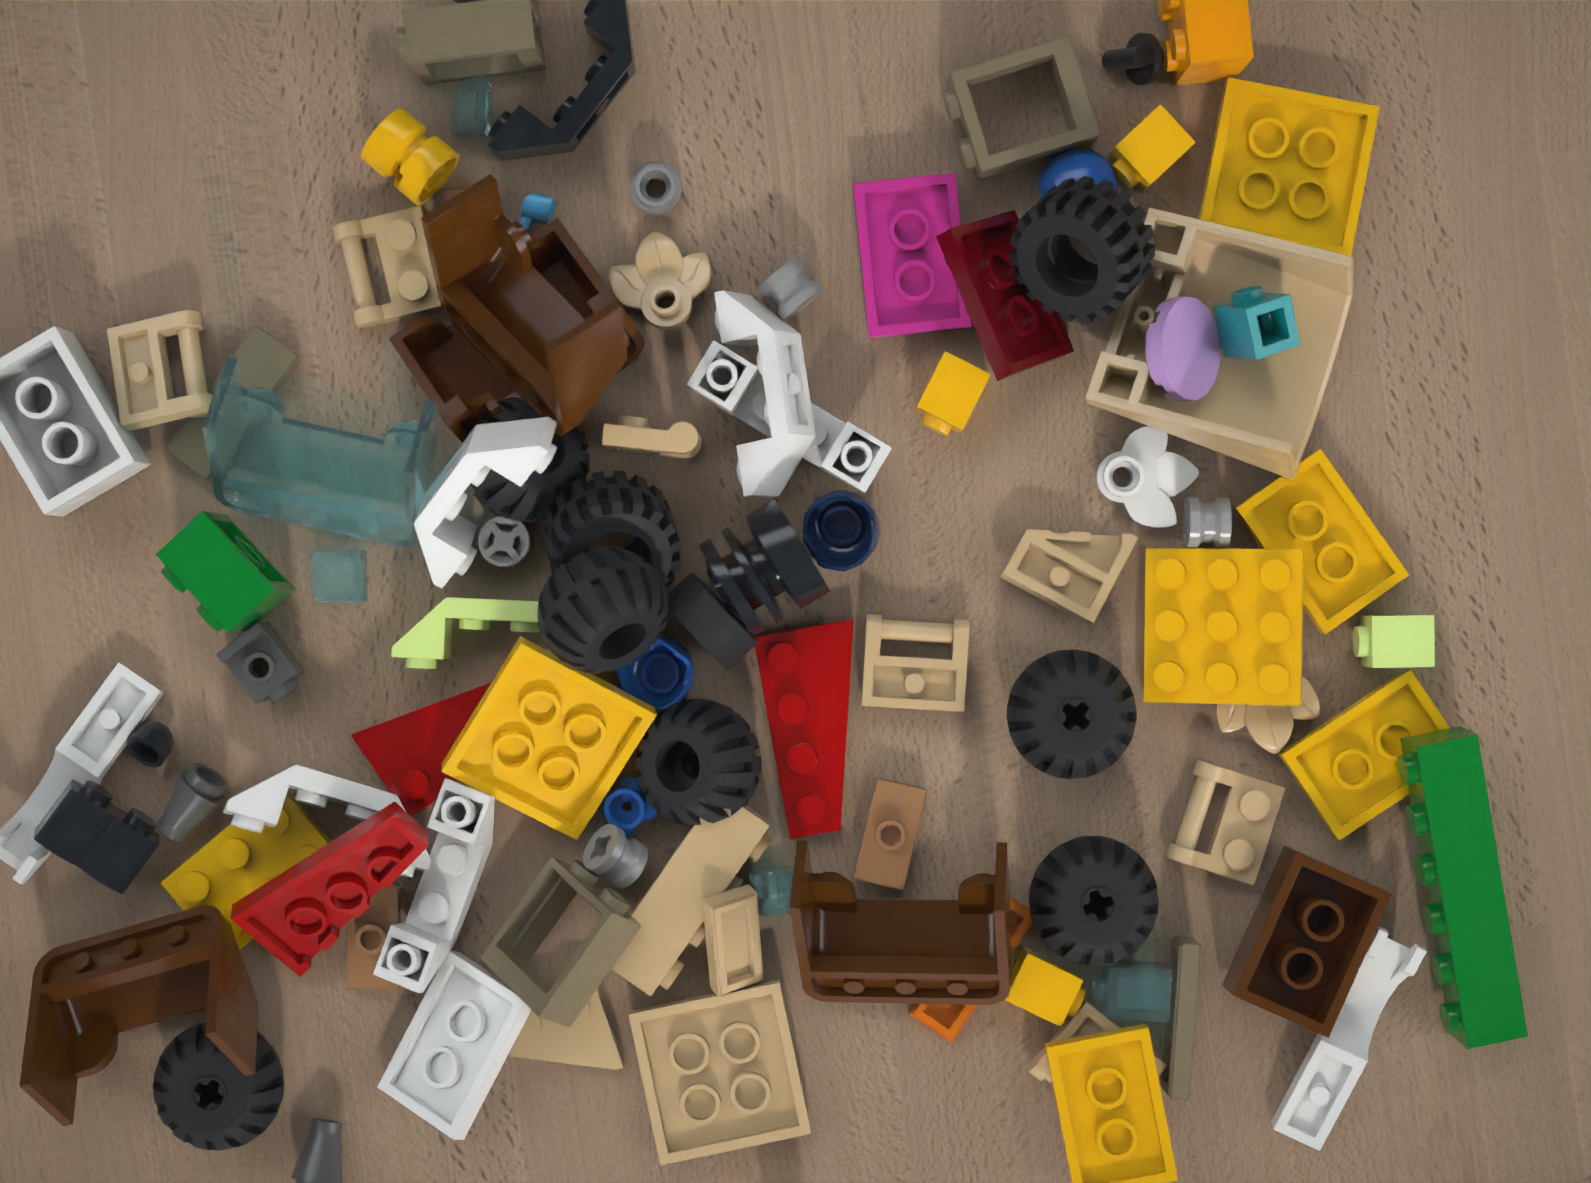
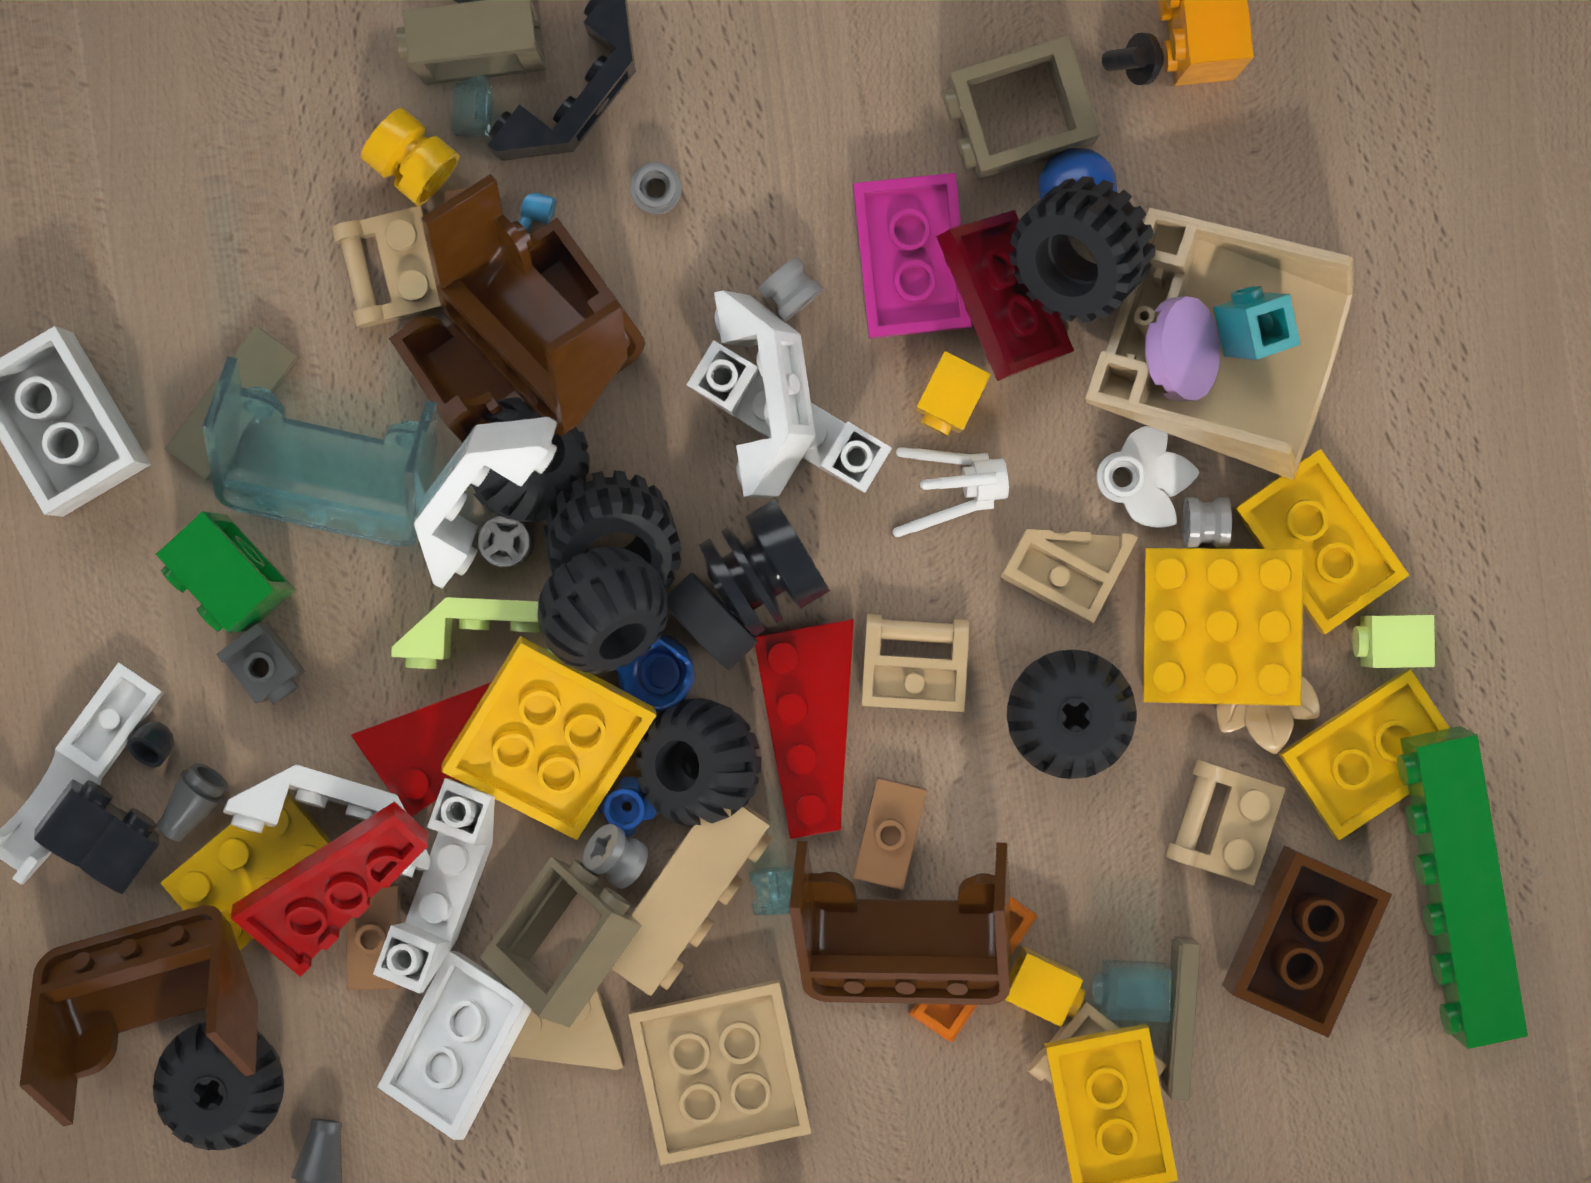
(144, 371): tan plate -> none
(339, 575): clear light blue slope -> none
(637, 437): tan plate -> none
(659, 274): tan plate -> none
(733, 939): tan tile -> none
(840, 530): dark blue hair -> none
(983, 480): none -> white plant
(1063, 887): black wheel -> none
(1150, 150): yellow brick -> none
(1289, 164): yellow plate -> none
(1337, 1061): white piece -> none

